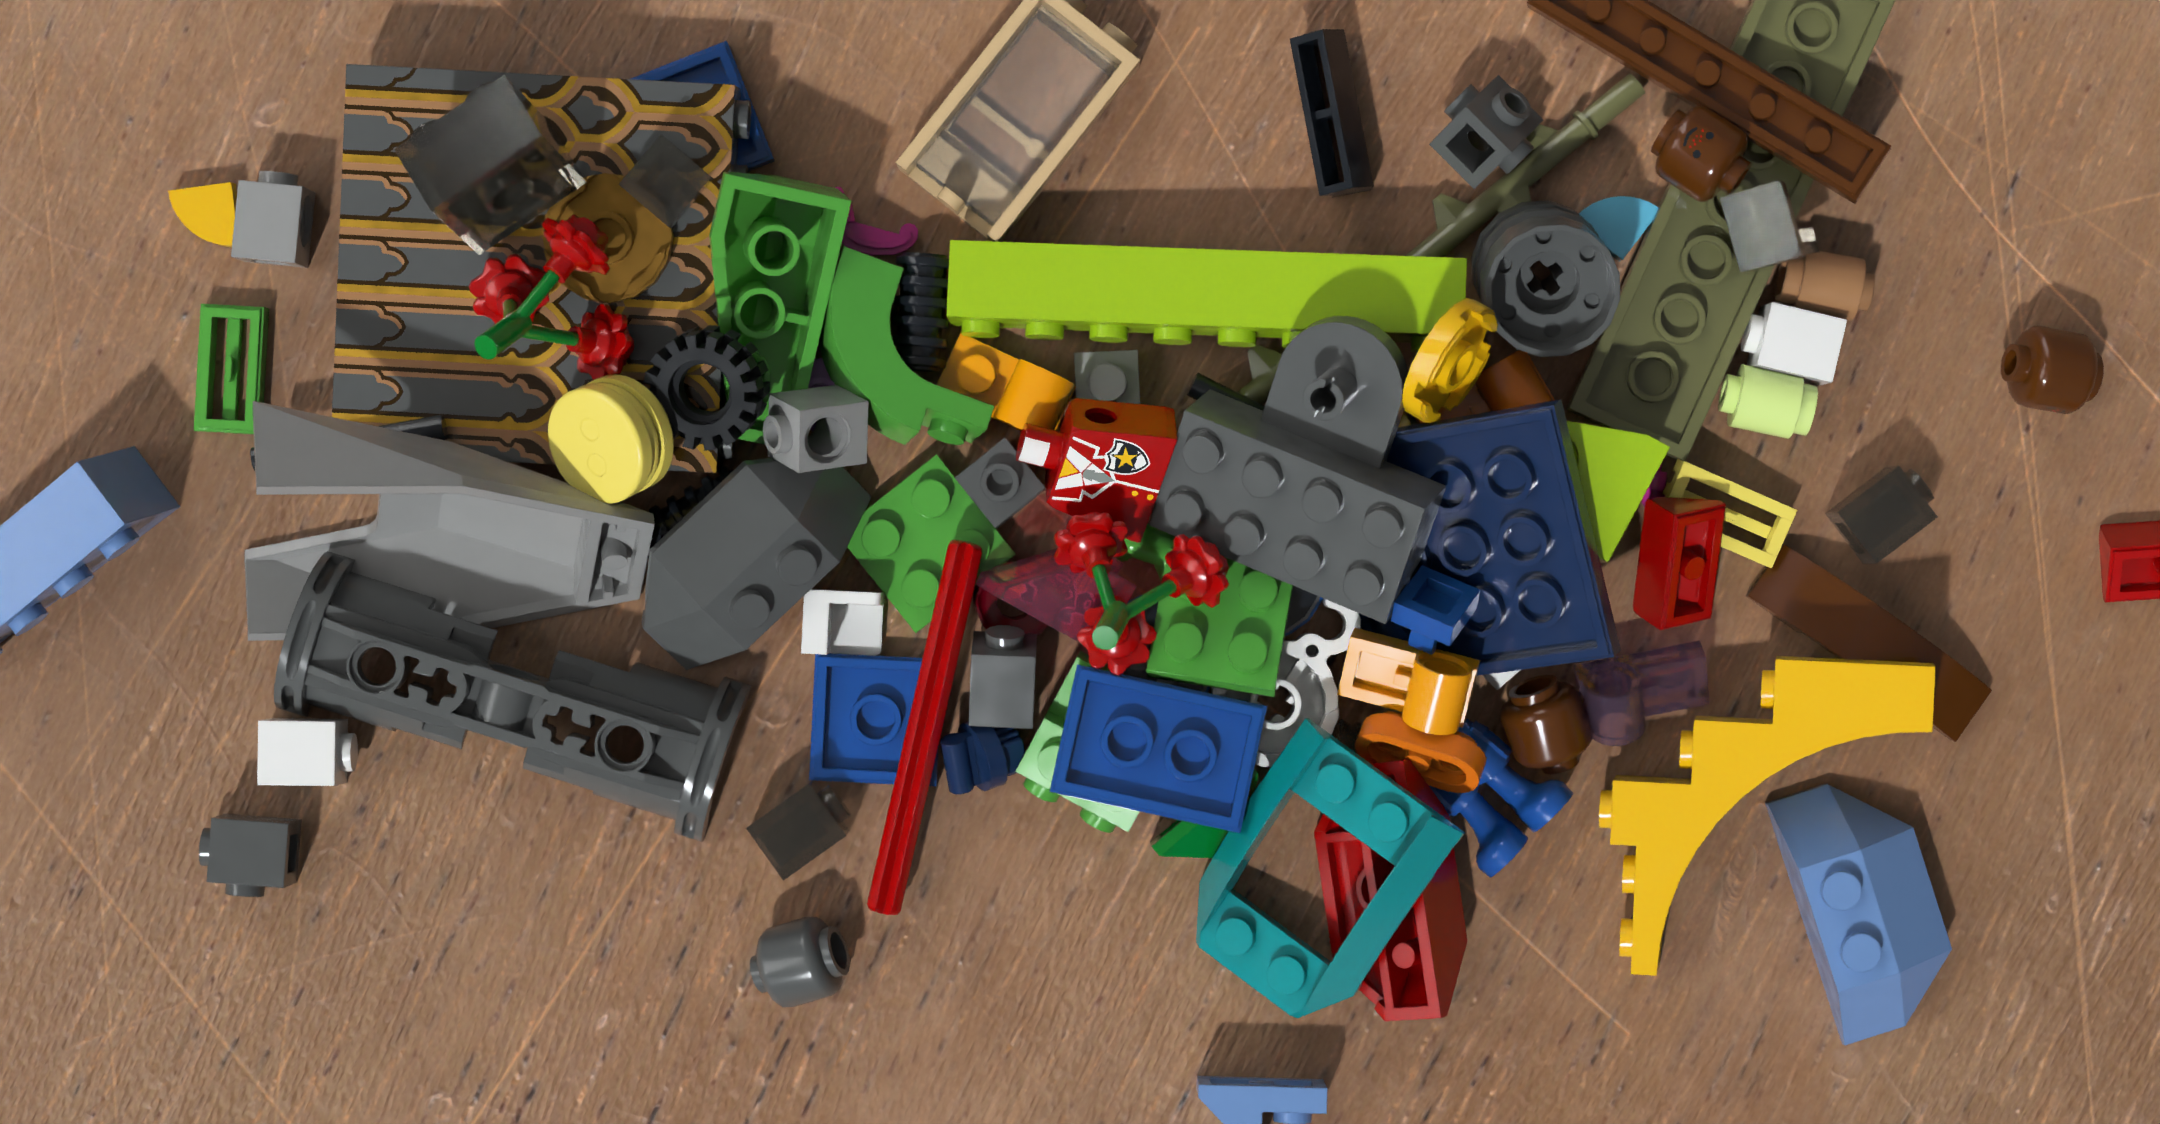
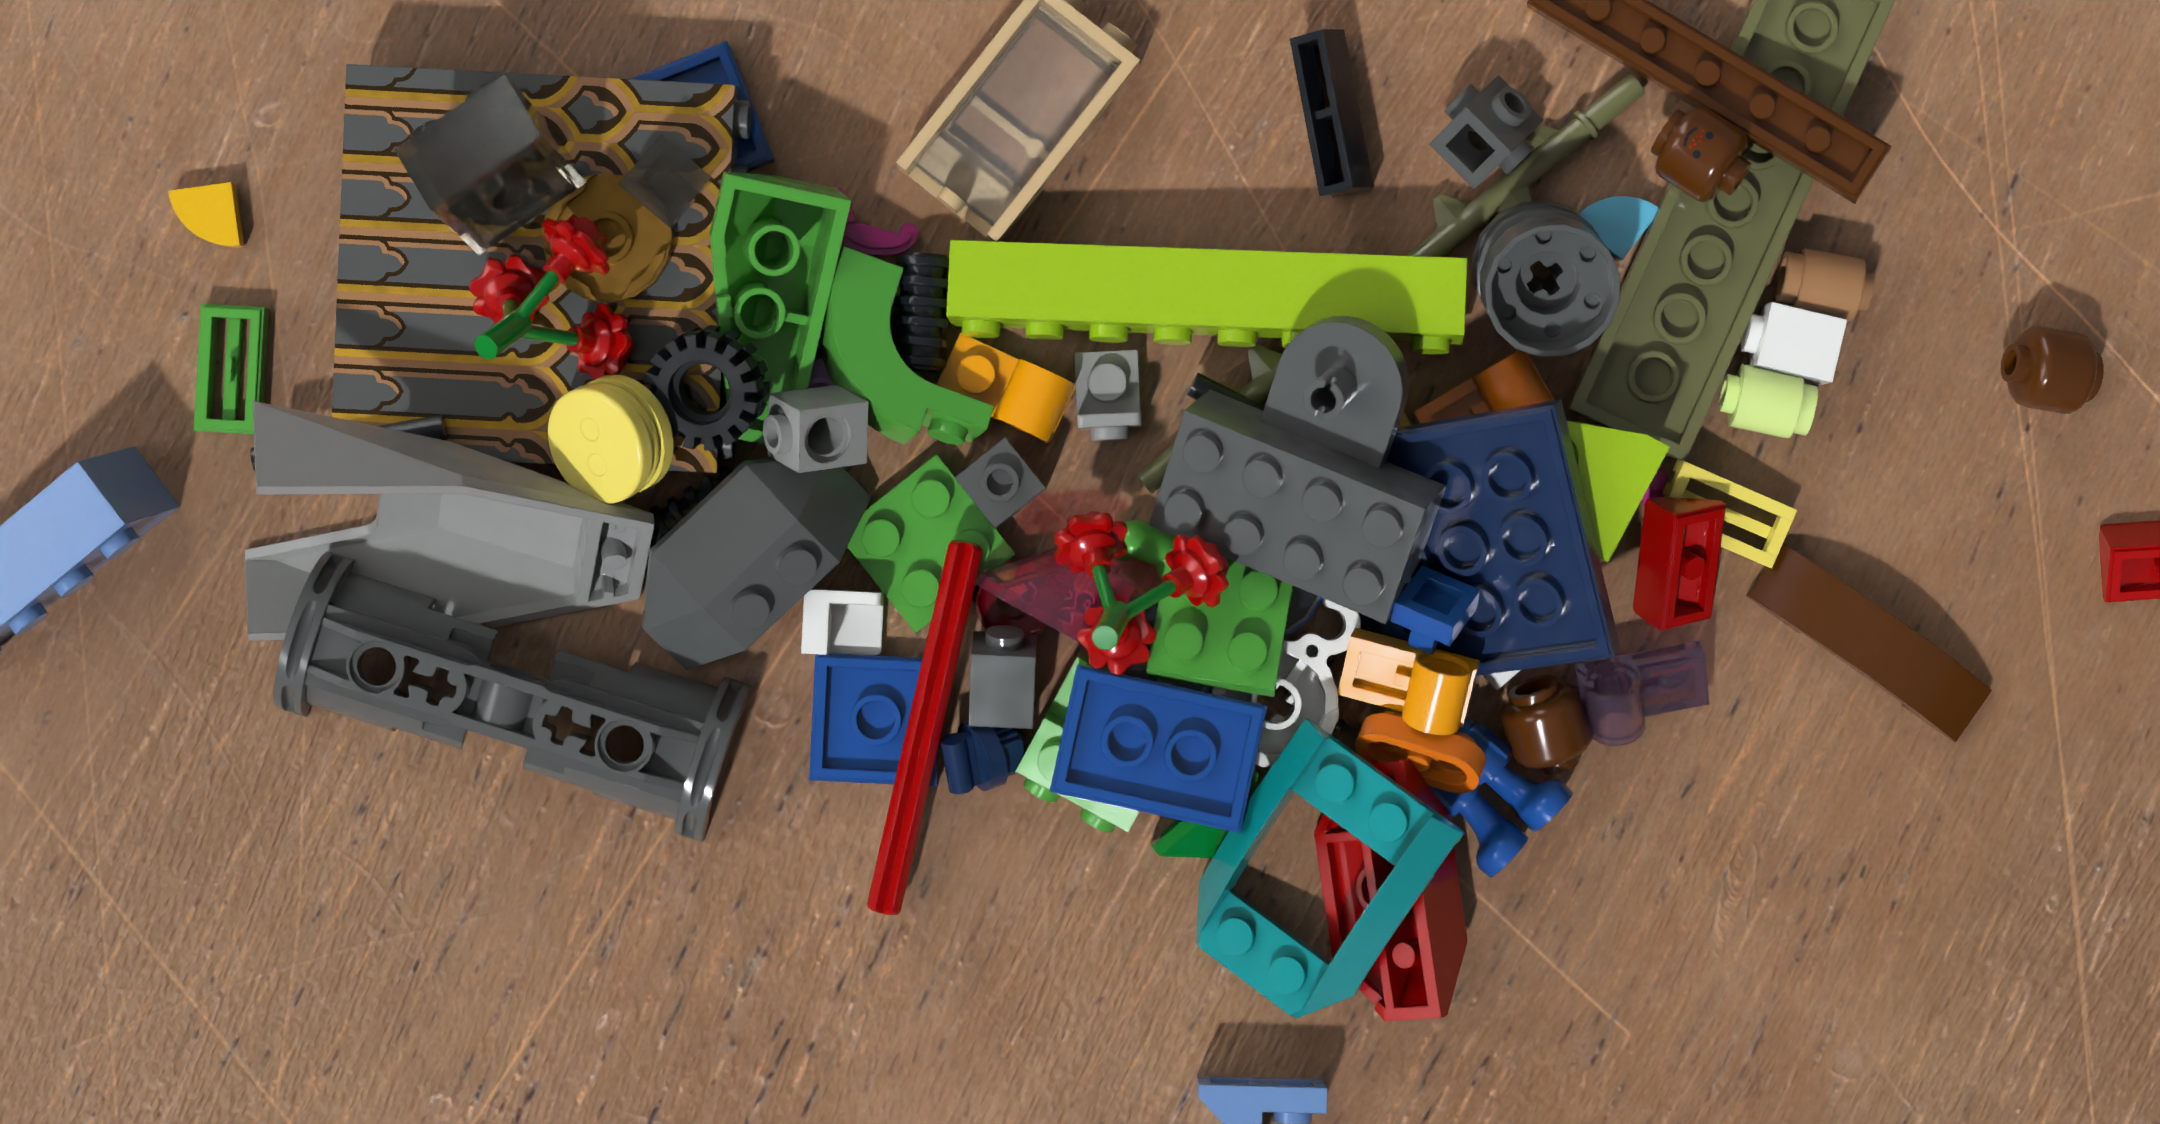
(251, 853): dark grey brick -> none
(273, 220): light grey brick -> none
(305, 752): white brick -> none
(800, 961): dark grey head -> none
(801, 828): clear smoke brick -> none
(1104, 459): red torso -> none
(1449, 360): yellow tile -> none
(1765, 227): clear smoke panel -> none
(1813, 708): yellow arch -> none
(1861, 906): medium blue wedge -> none
(1883, 513): clear smoke brick -> none

